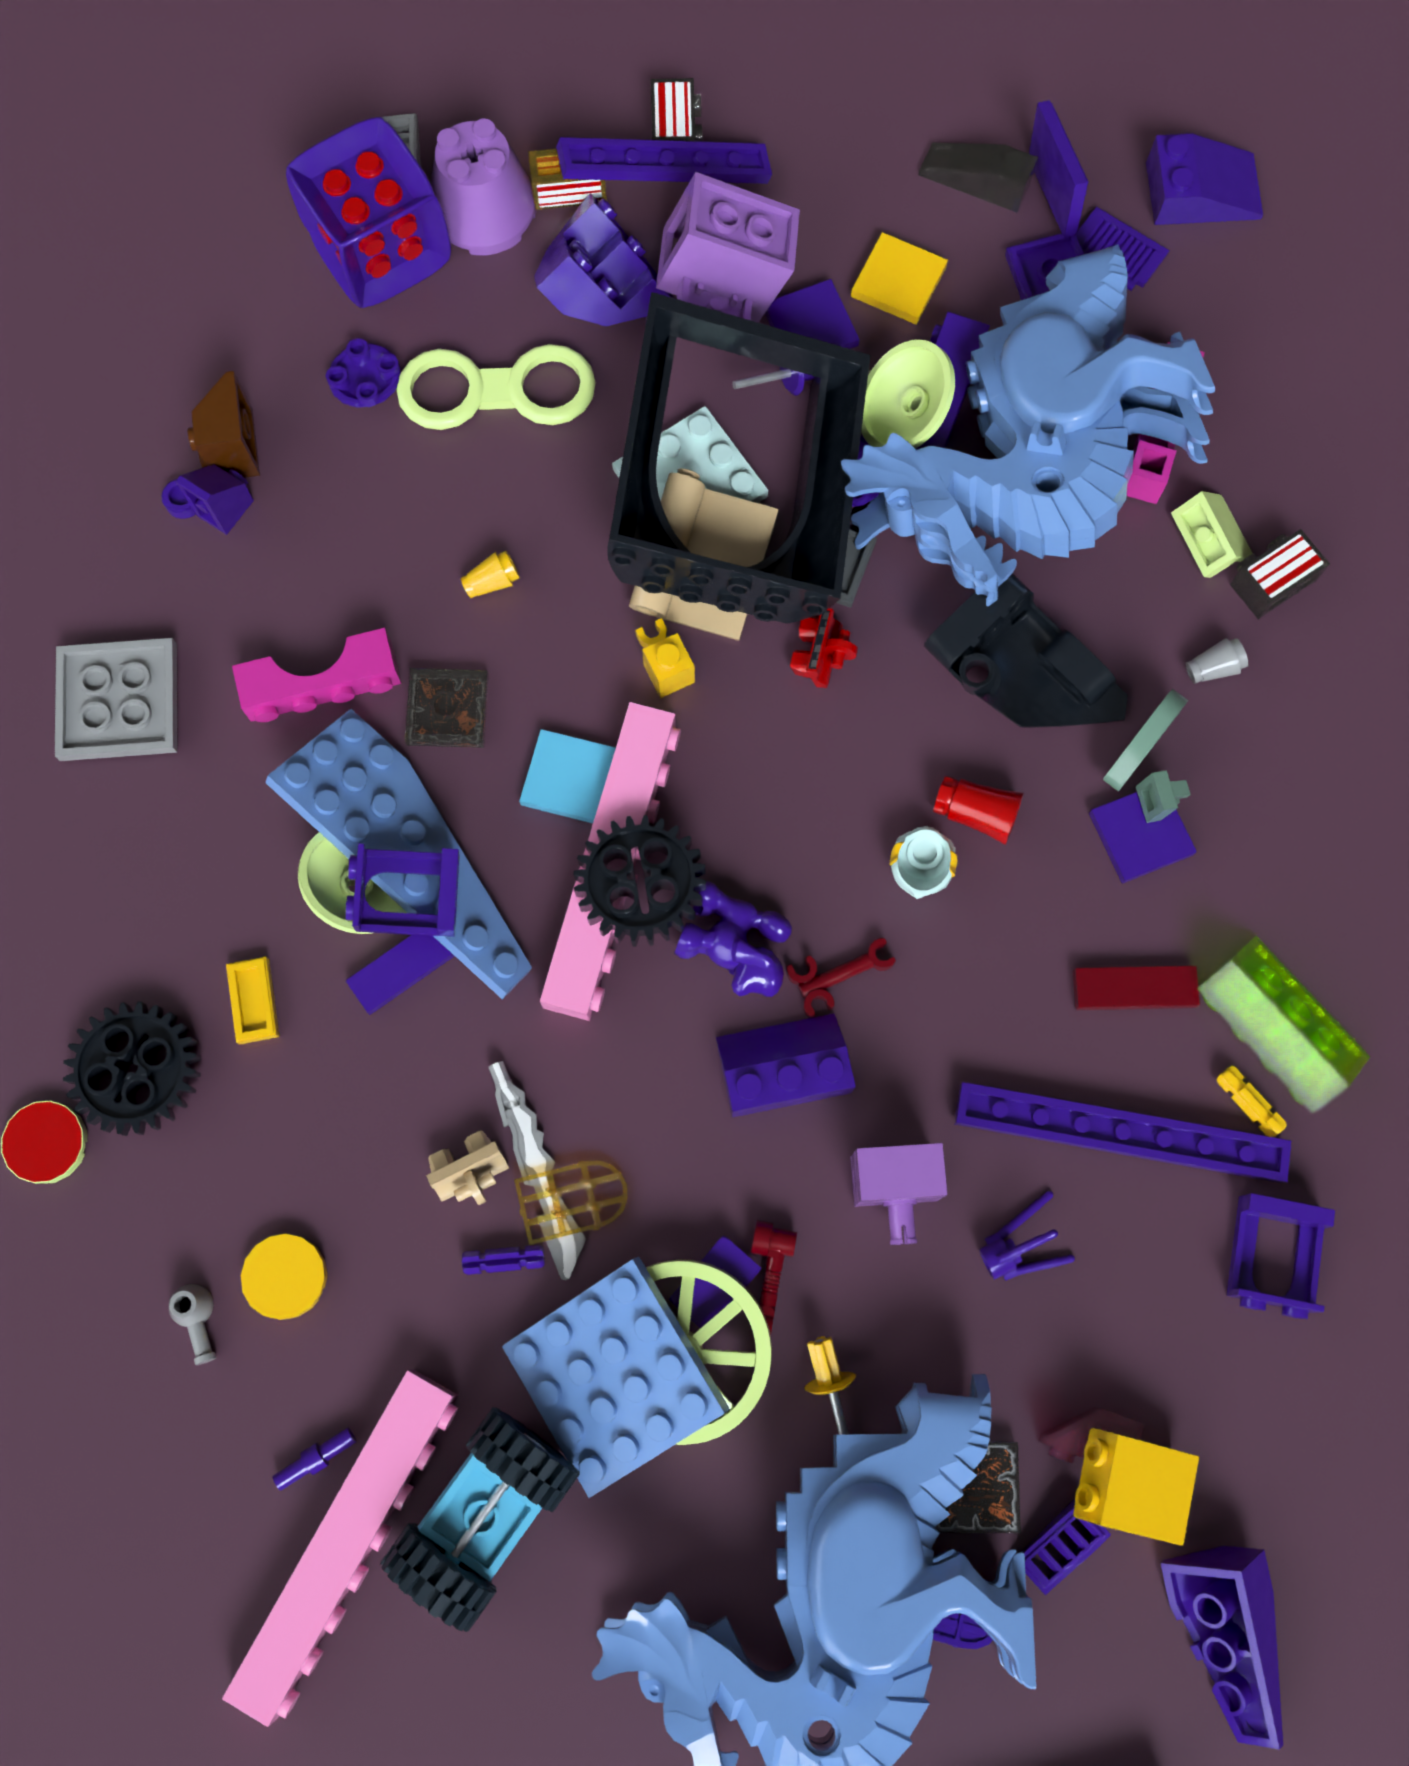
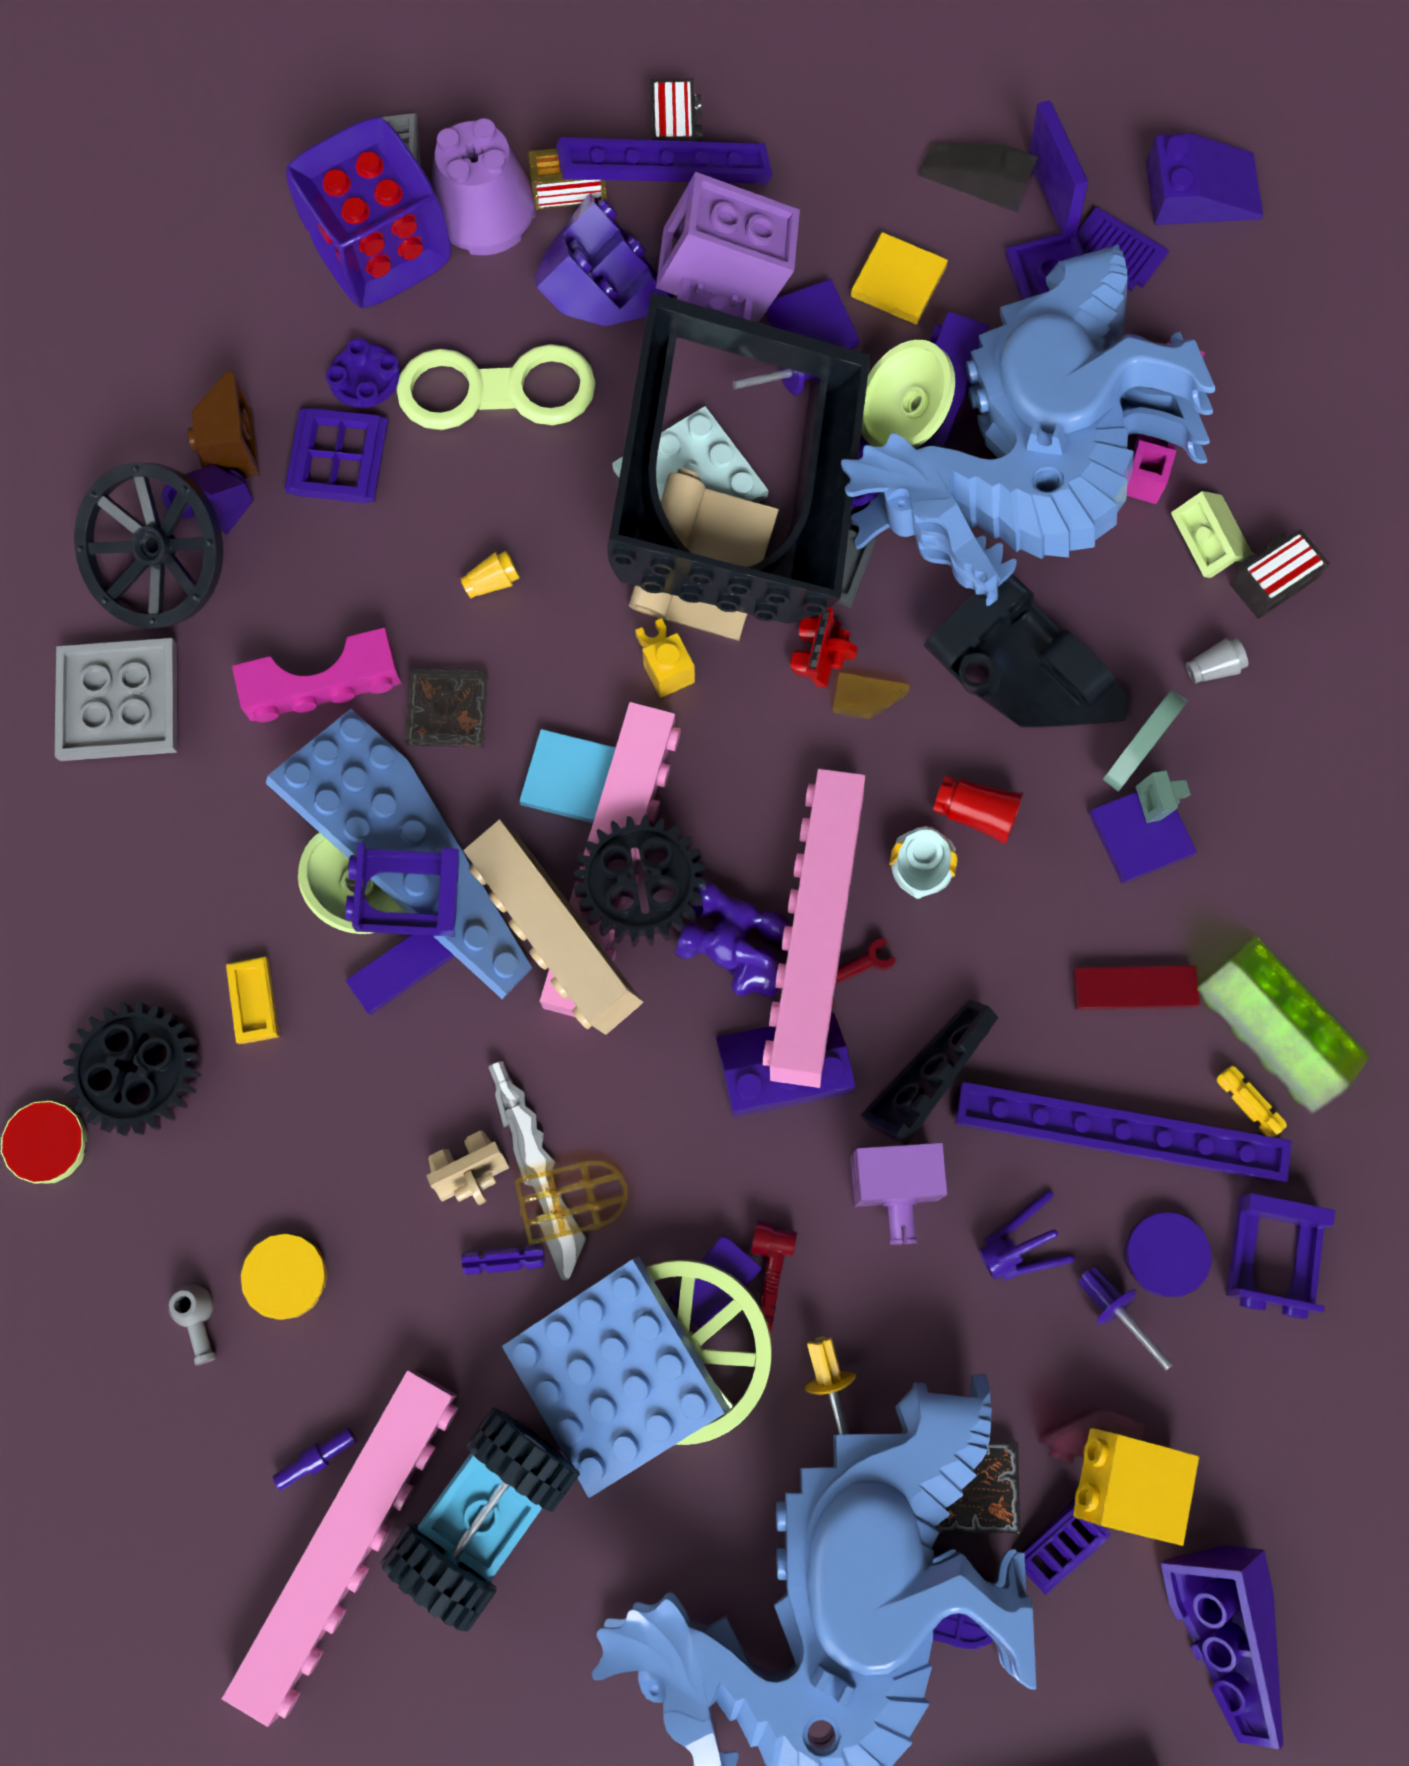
(145, 544): none -> black wheel
(303, 450): none -> dark purple piece
(553, 929): none -> tan brick
(817, 929): none -> bright pink brick
(865, 695): none -> clear yellow tile
(921, 1084): none -> black wing
(1114, 1305): none -> dark purple piece
(1168, 1255): none -> dark purple tile

